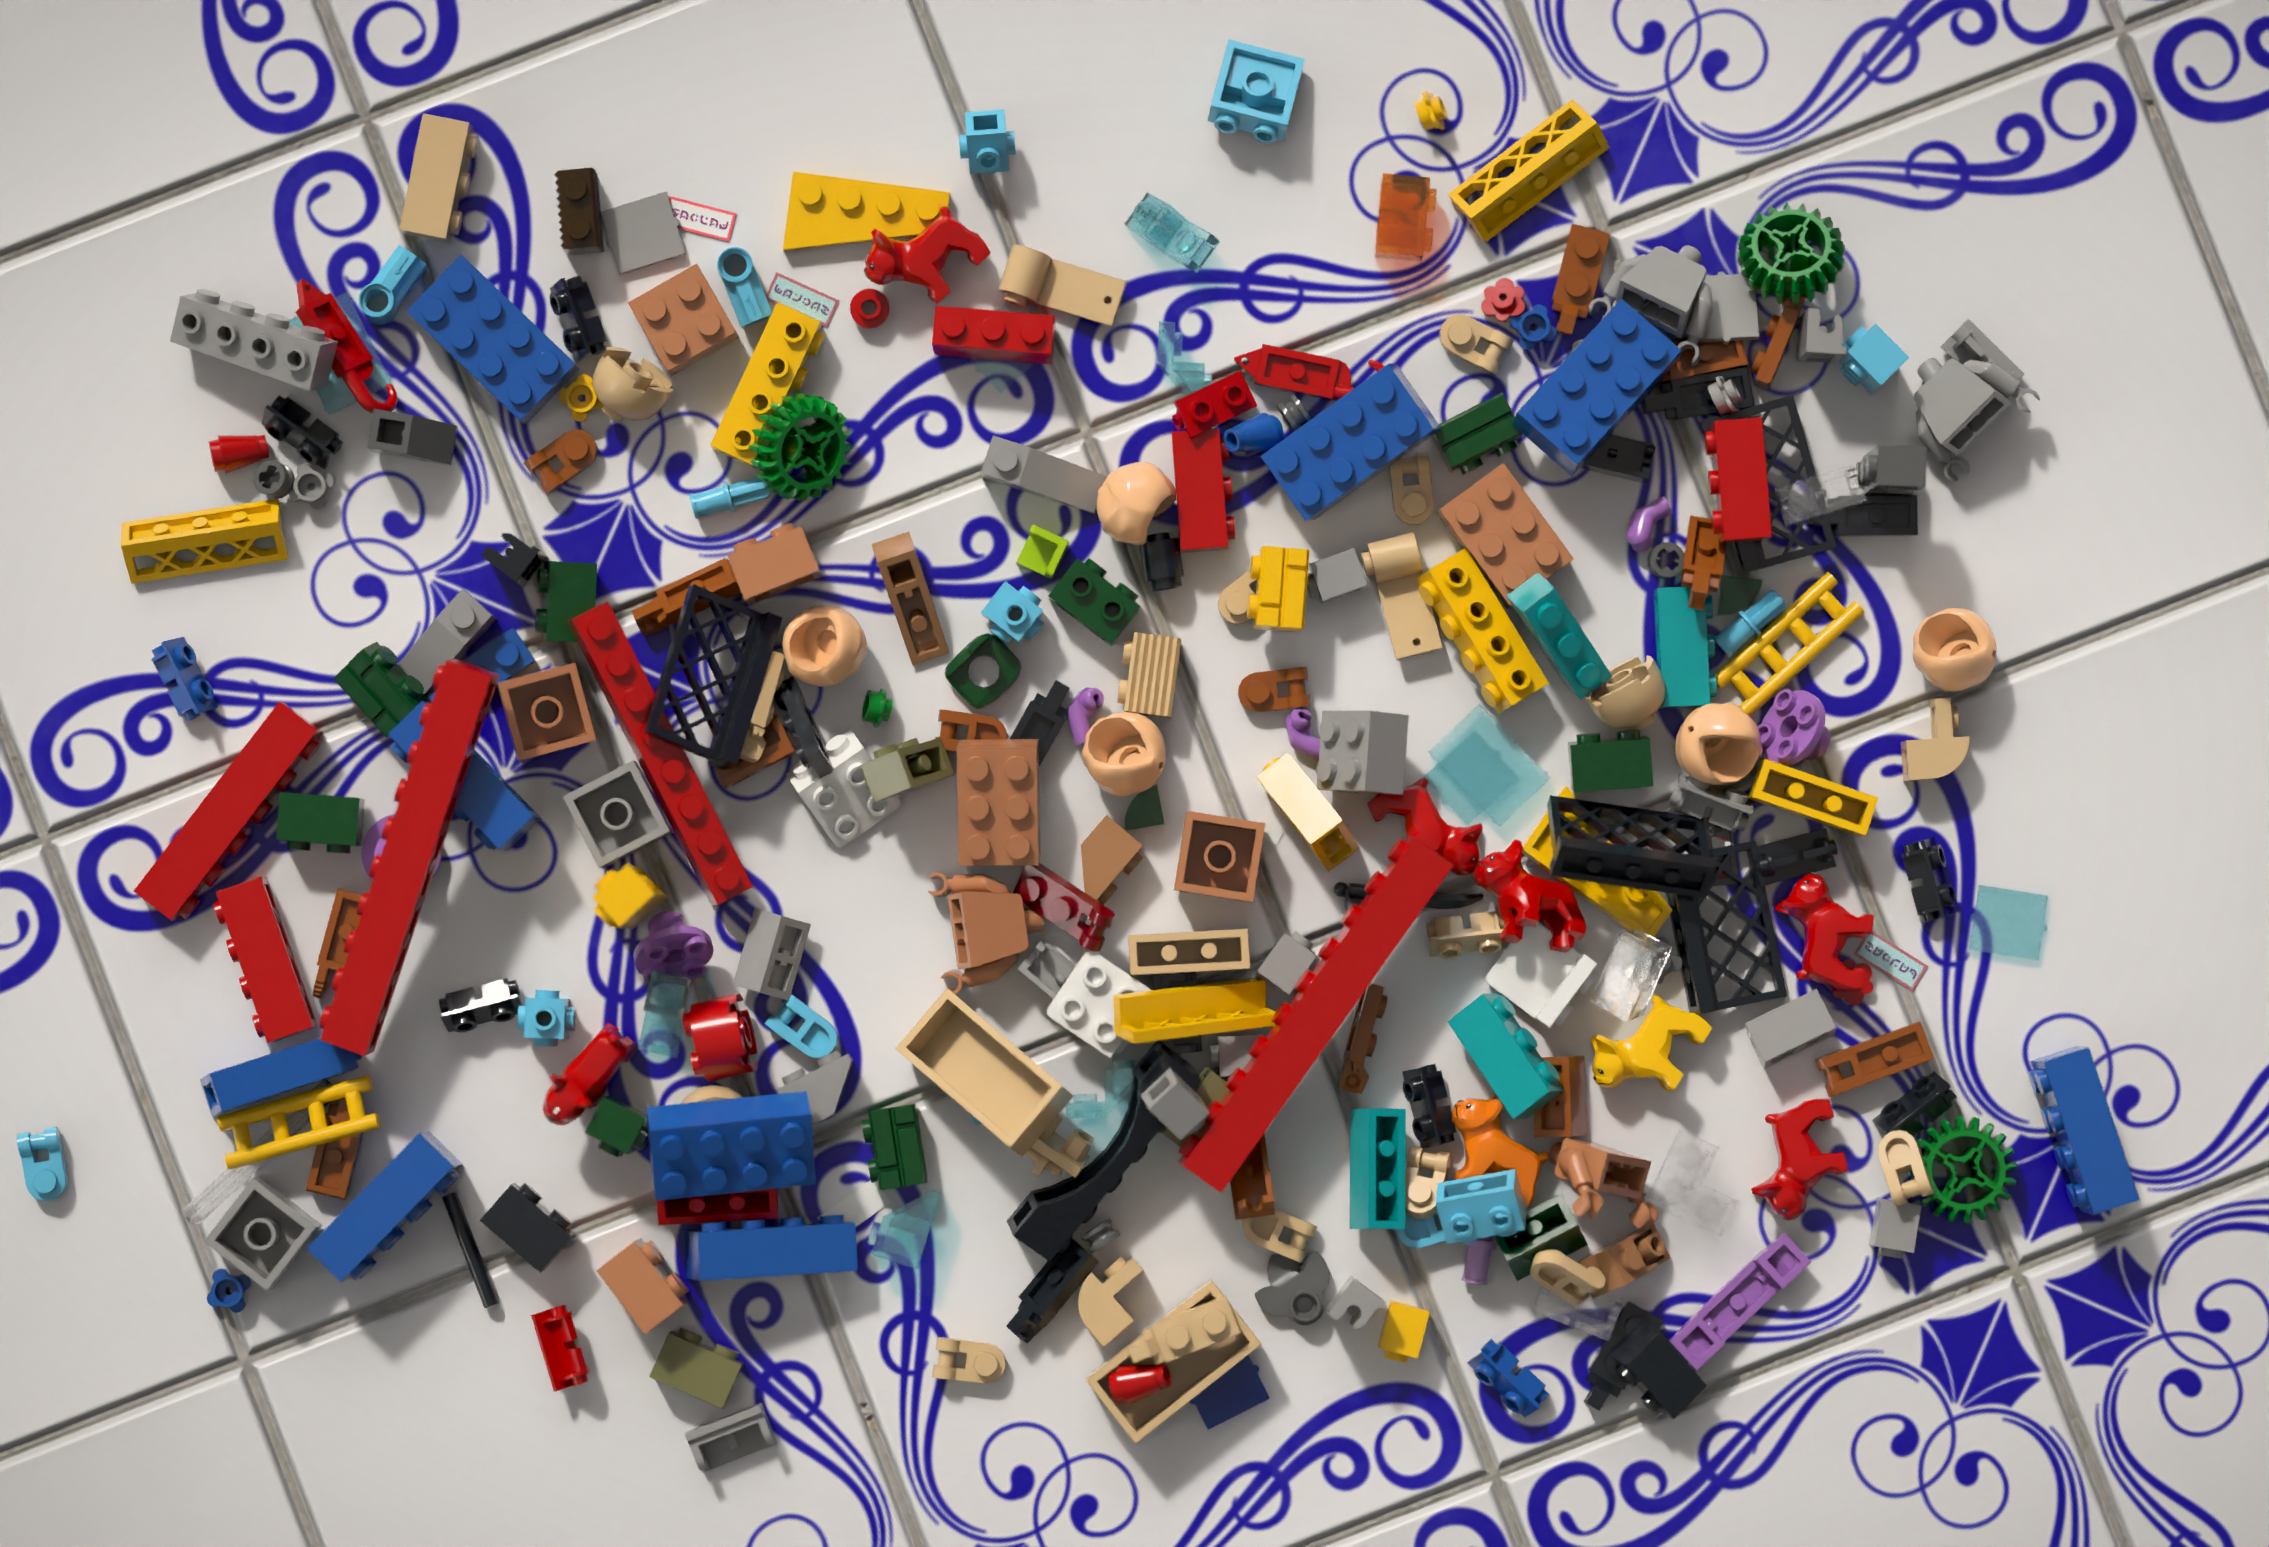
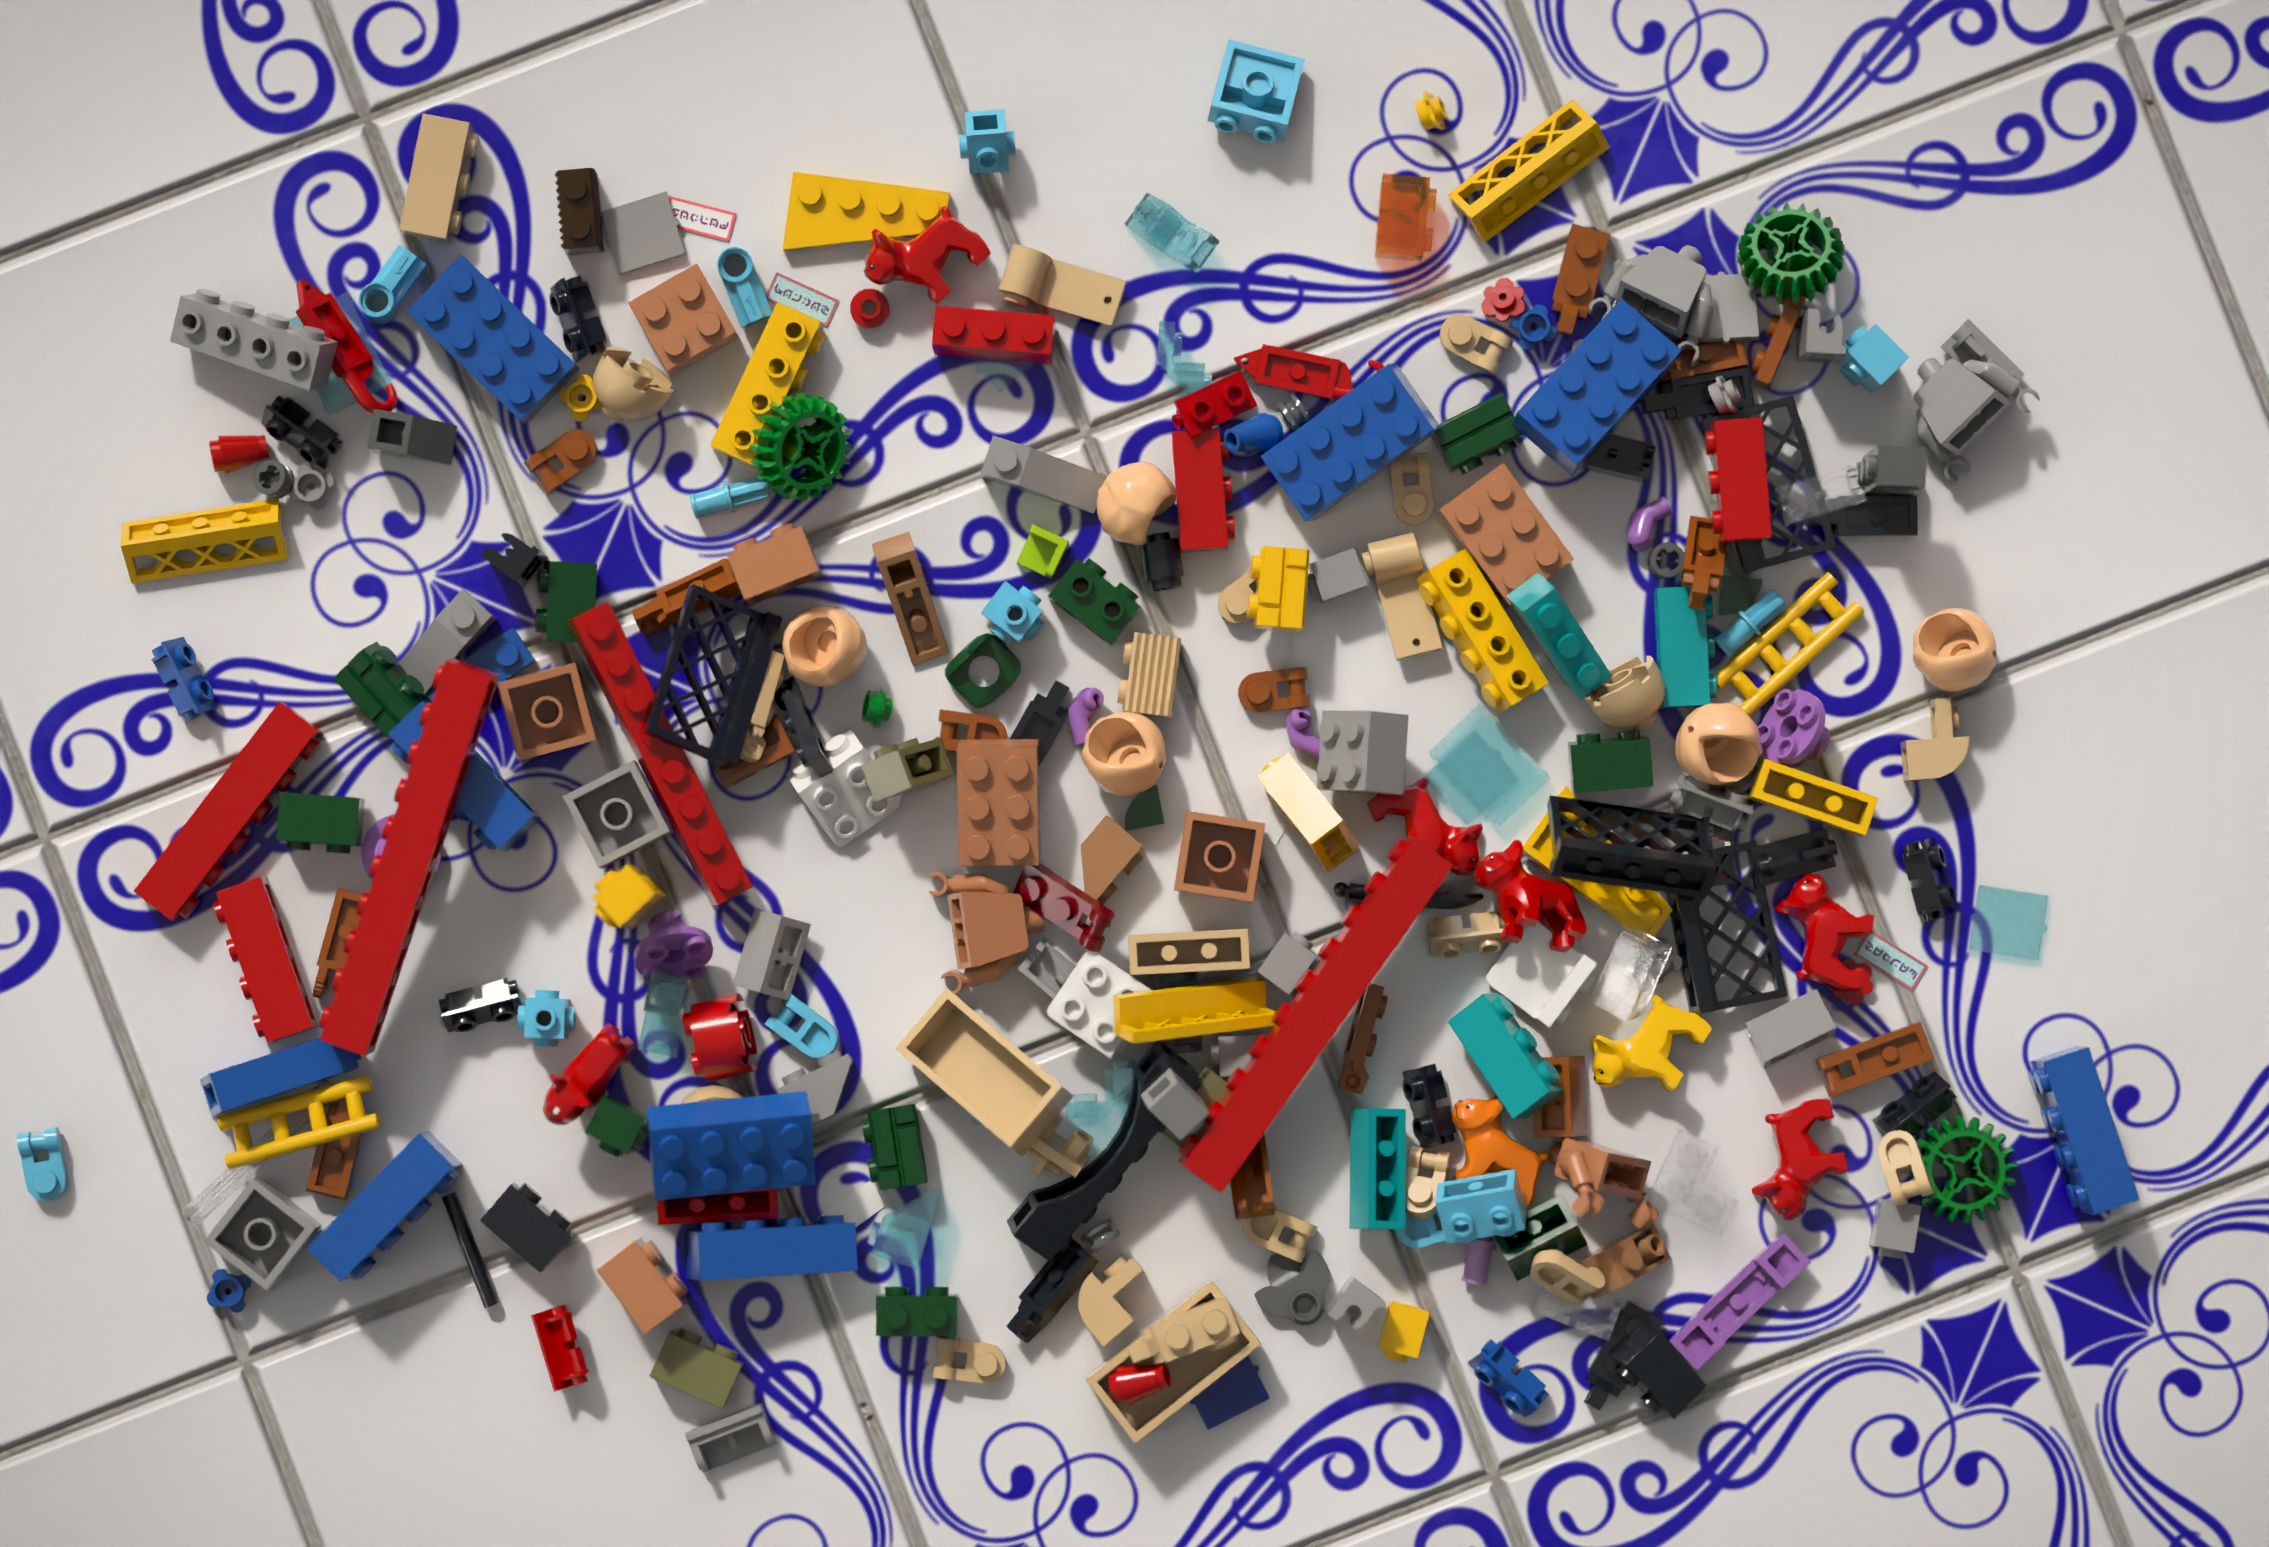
(916, 1314): none -> dark green brick

